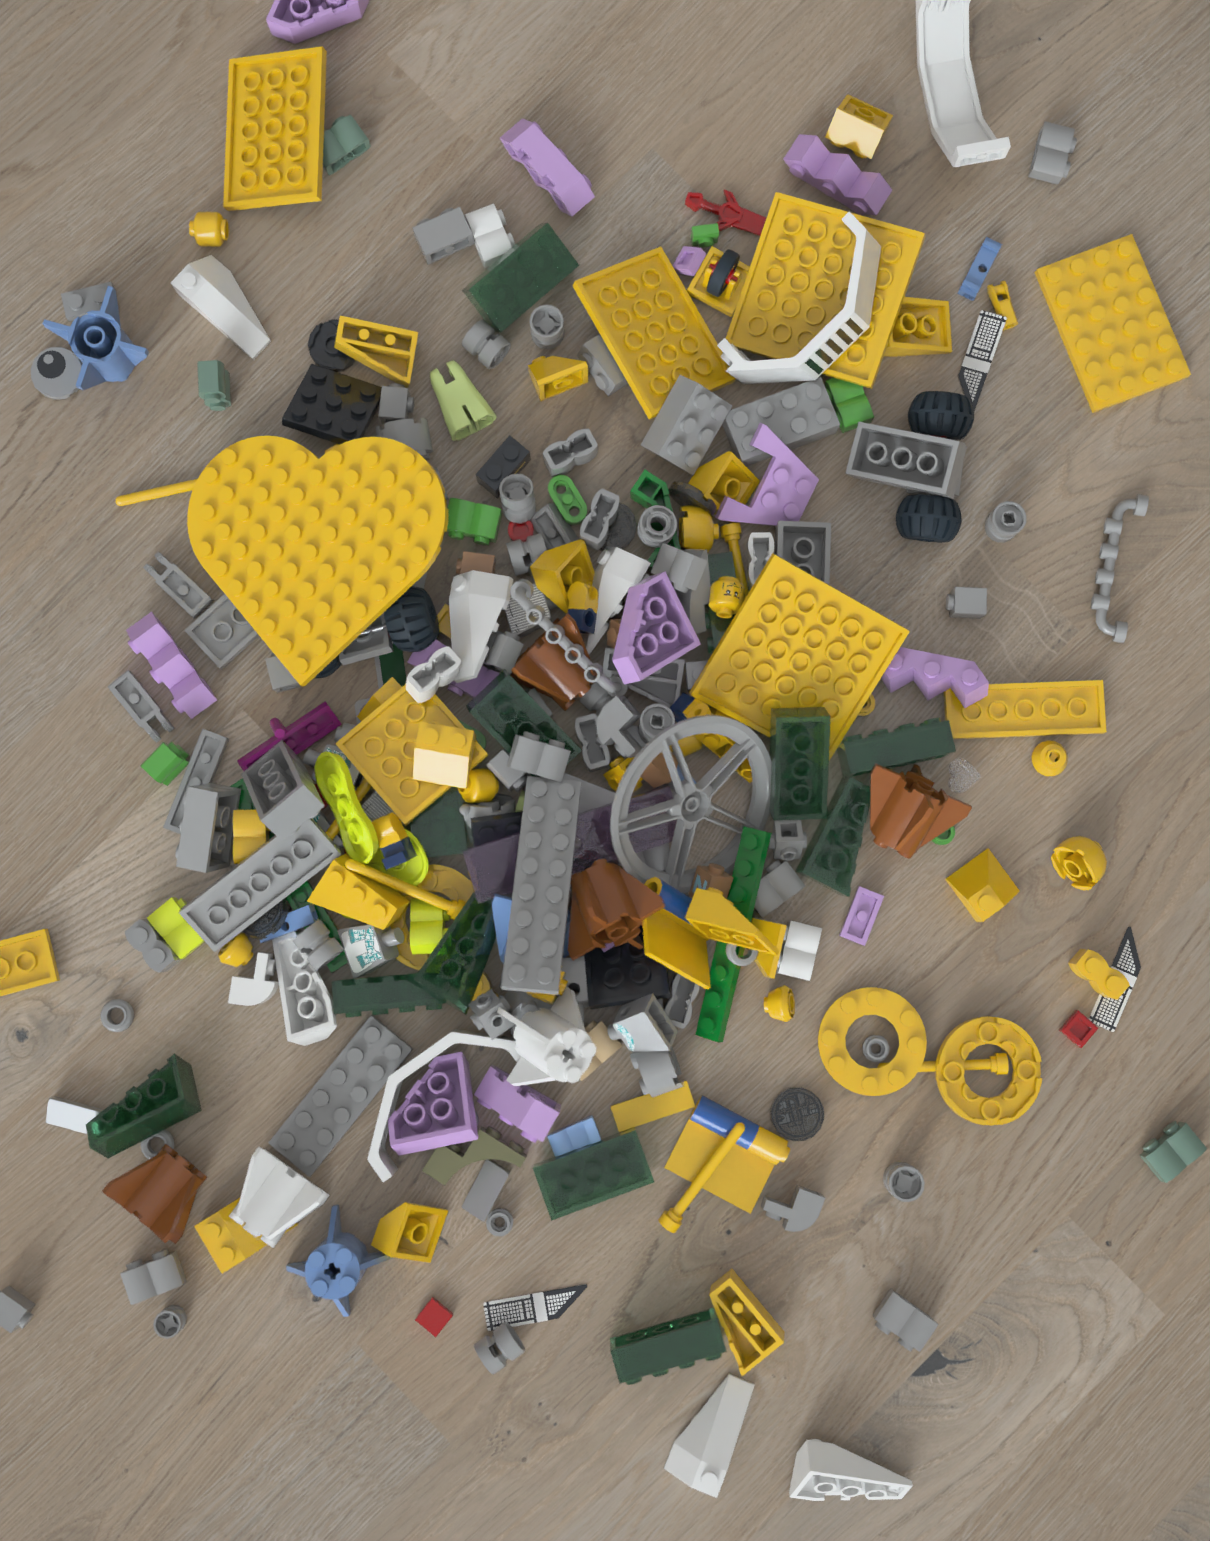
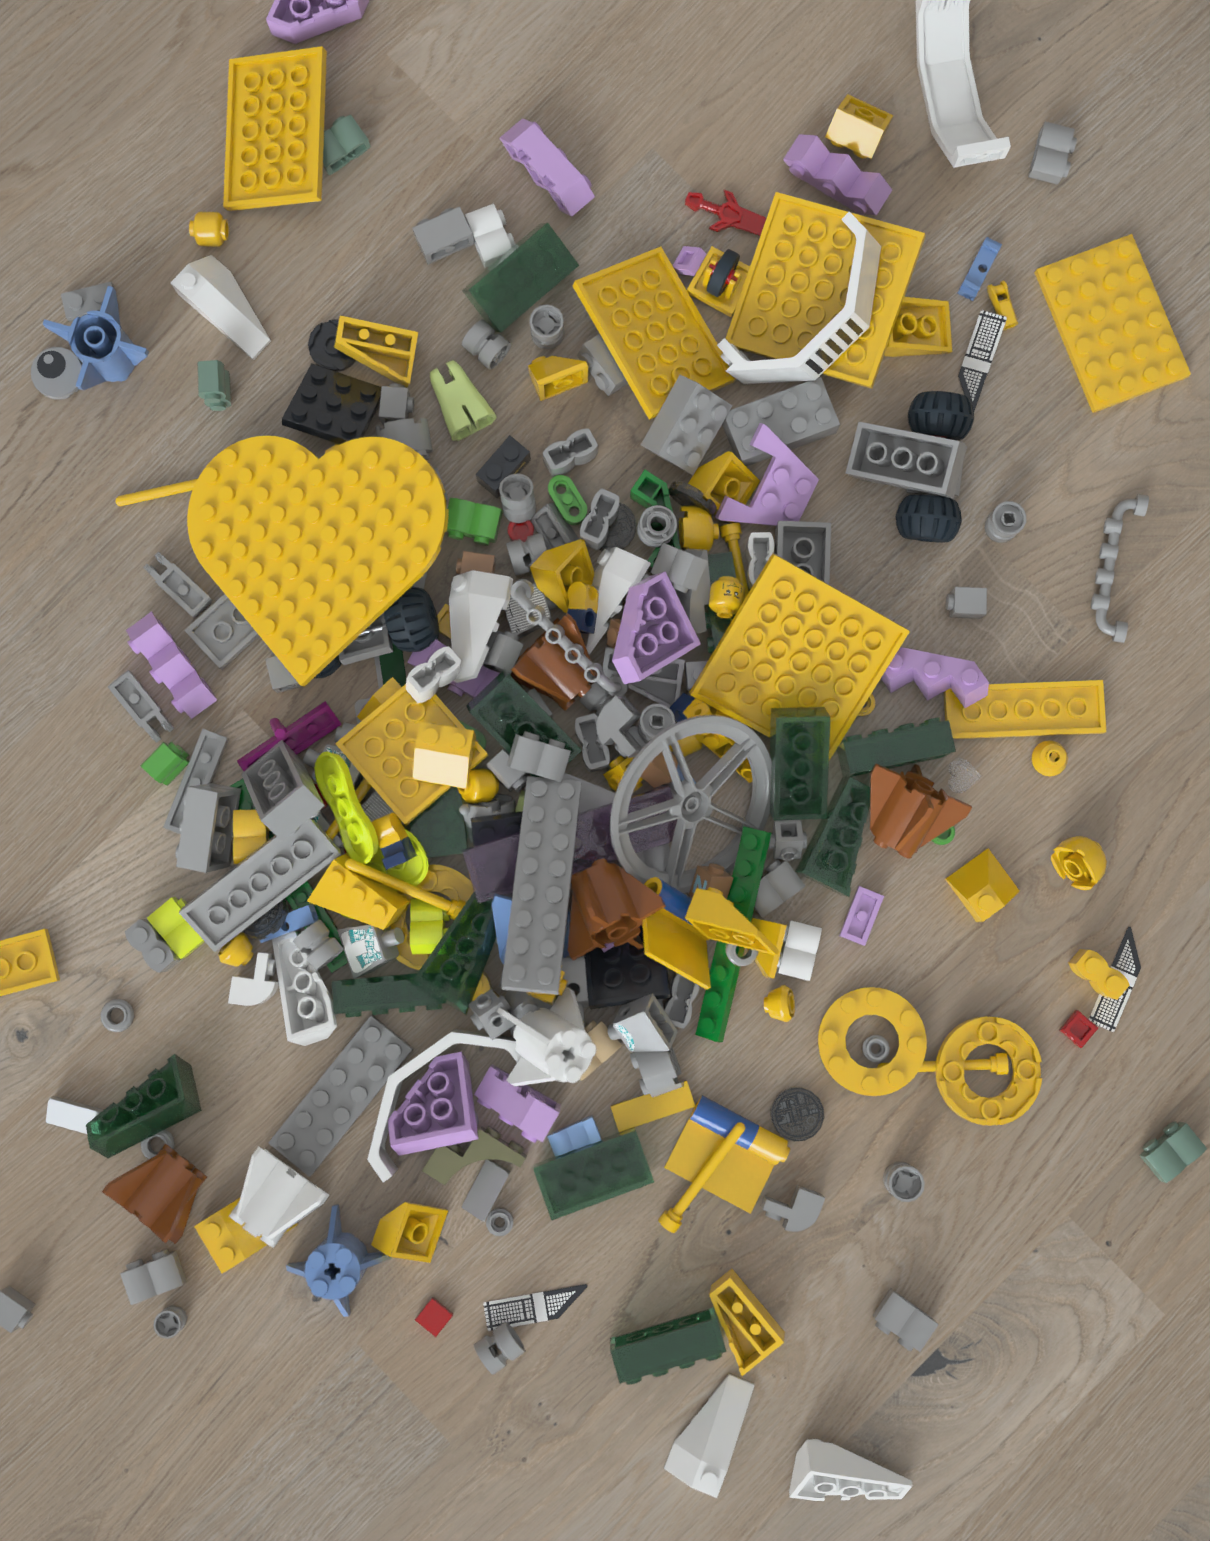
(704, 235): bright green plate -> none
(849, 403): bright green brick -> none

